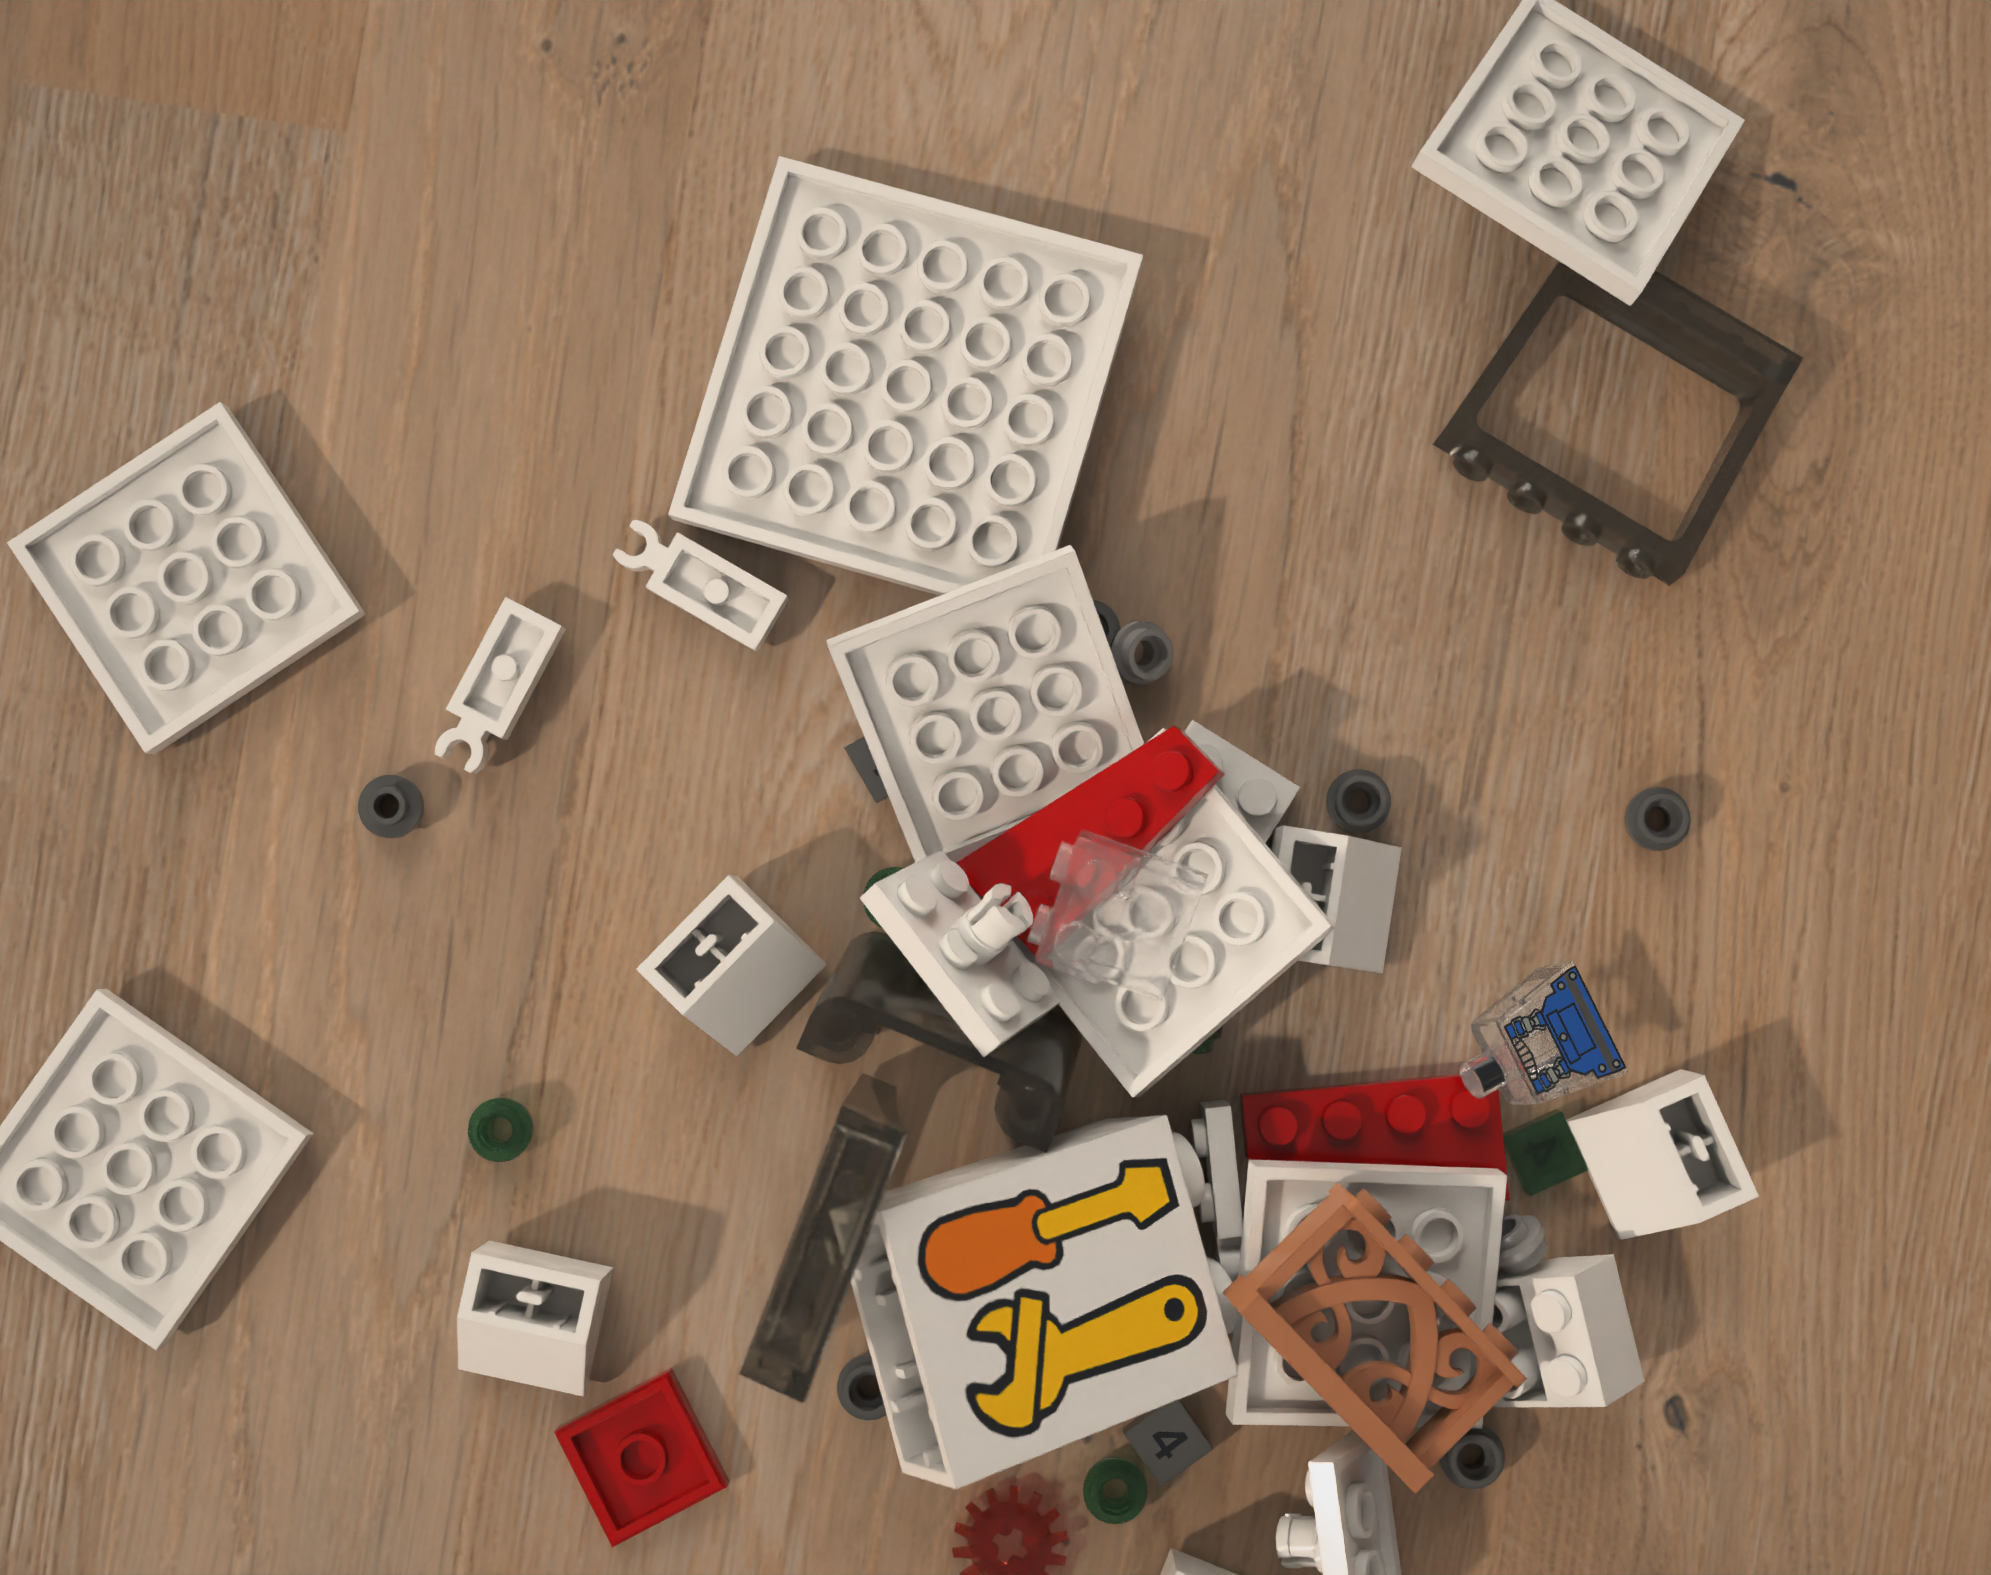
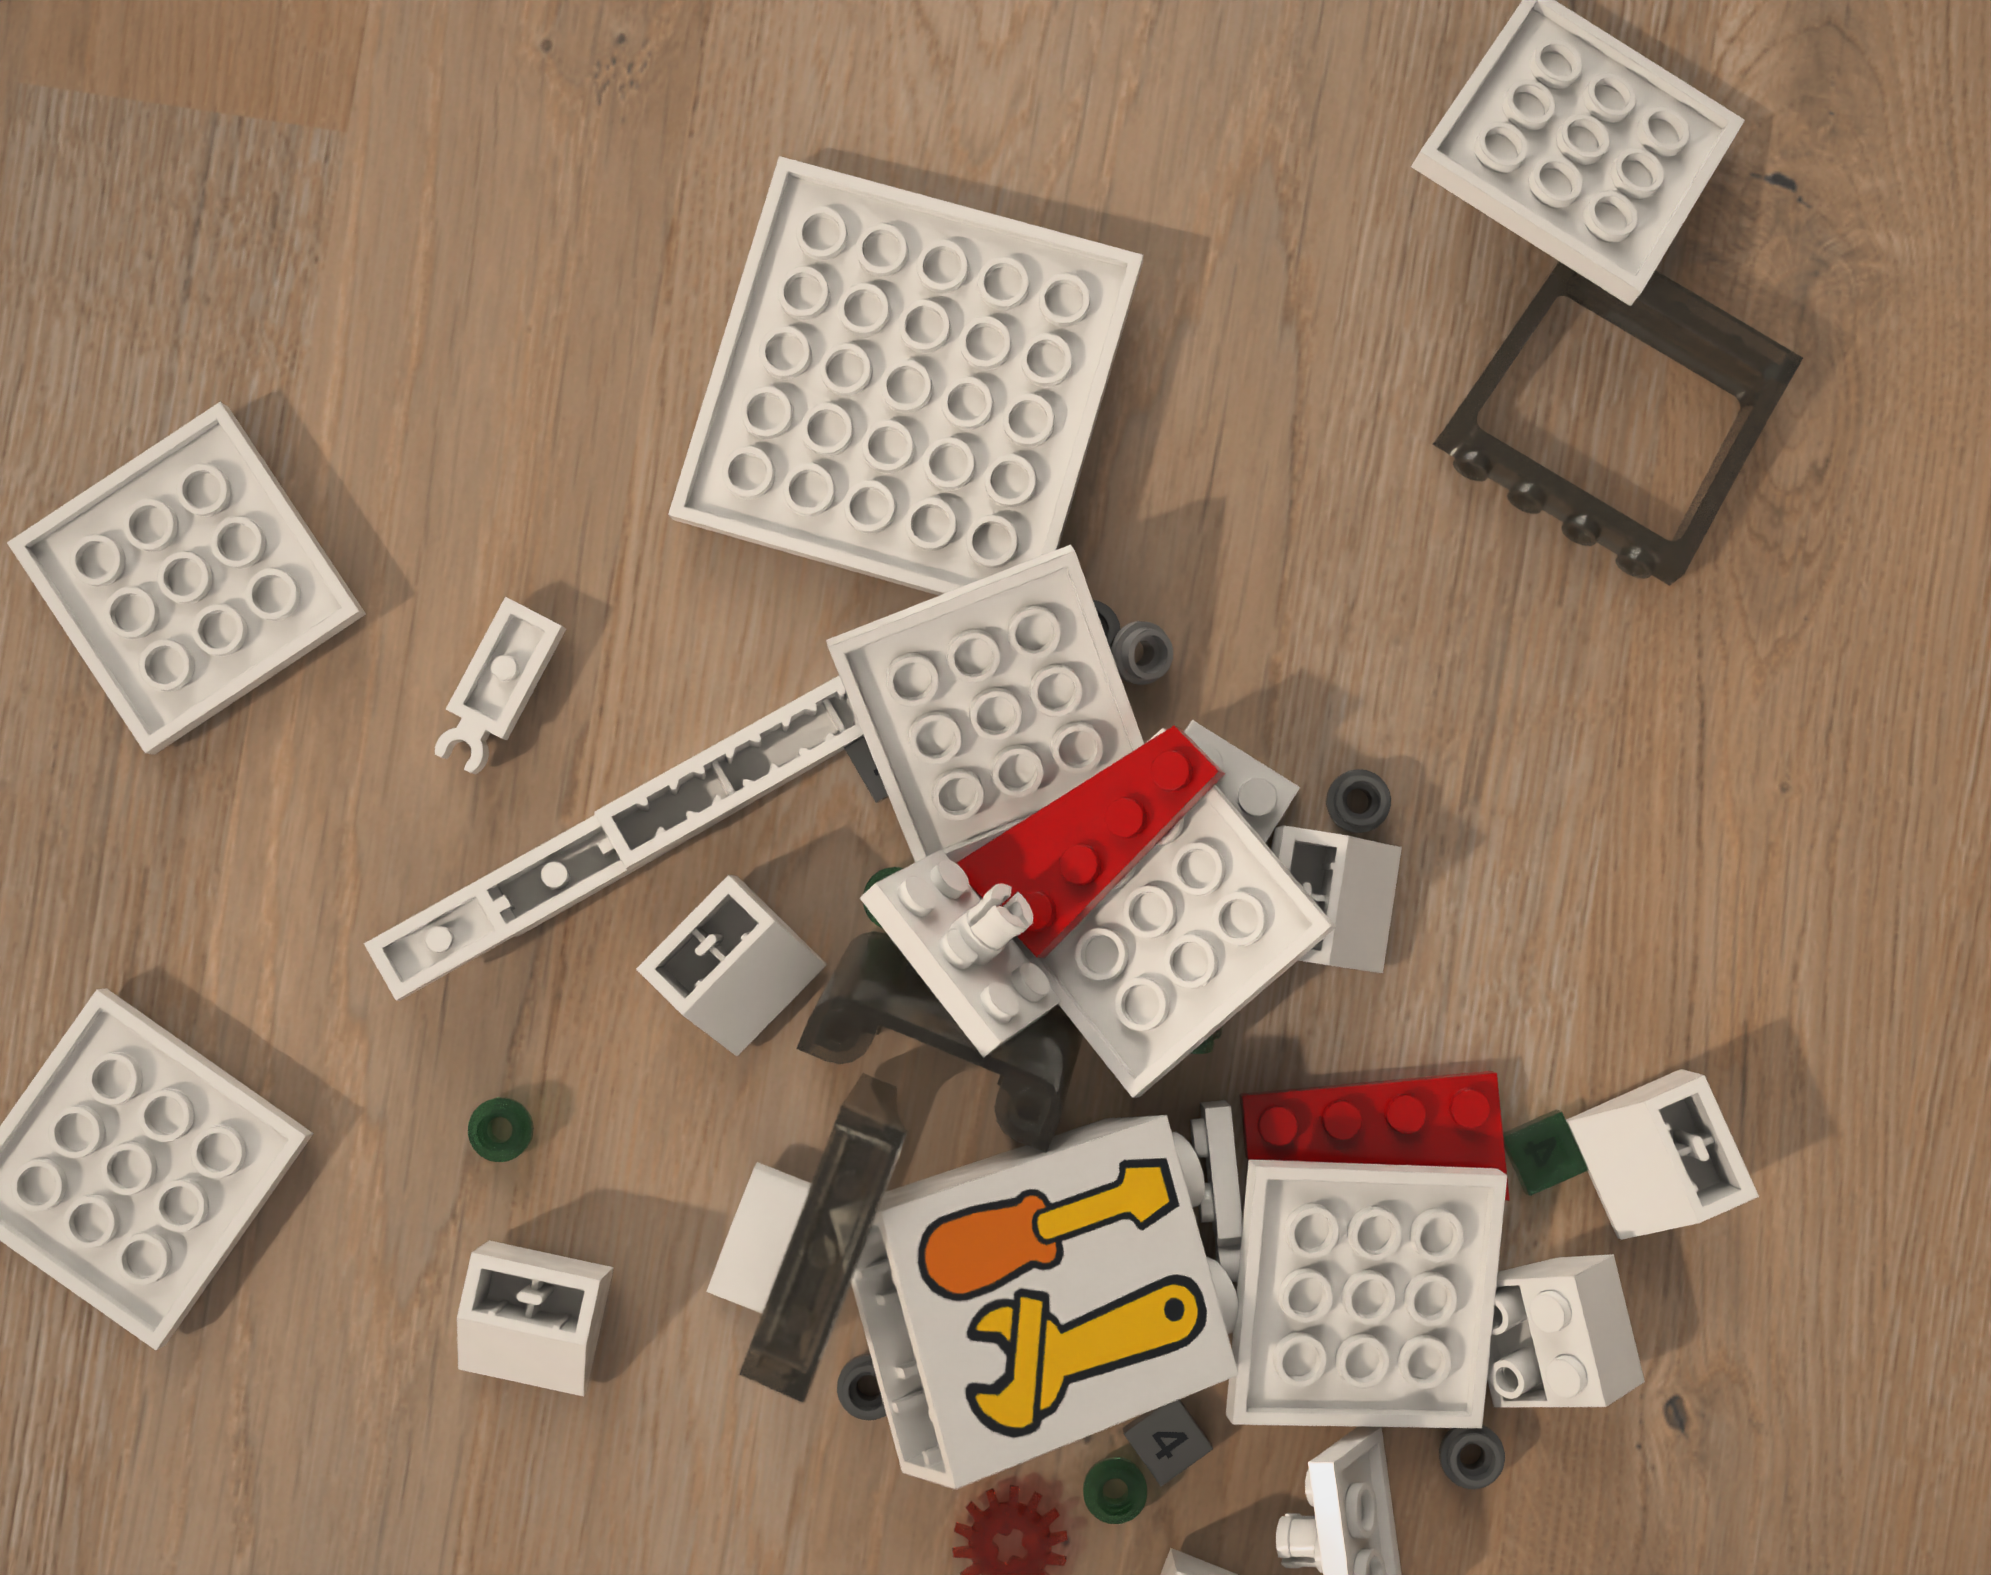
(410, 806): dark grey plate -> none
(616, 839): none -> white slope
(641, 1457): red tile -> none
(707, 586): white plate -> none
(758, 1237): none -> white slope
(1116, 915): clear plate -> none
(1387, 1422): nougat fence -> none
(1521, 1243): light grey plate -> none
(1542, 1041): torso -> none
(1676, 819): dark grey plate -> none

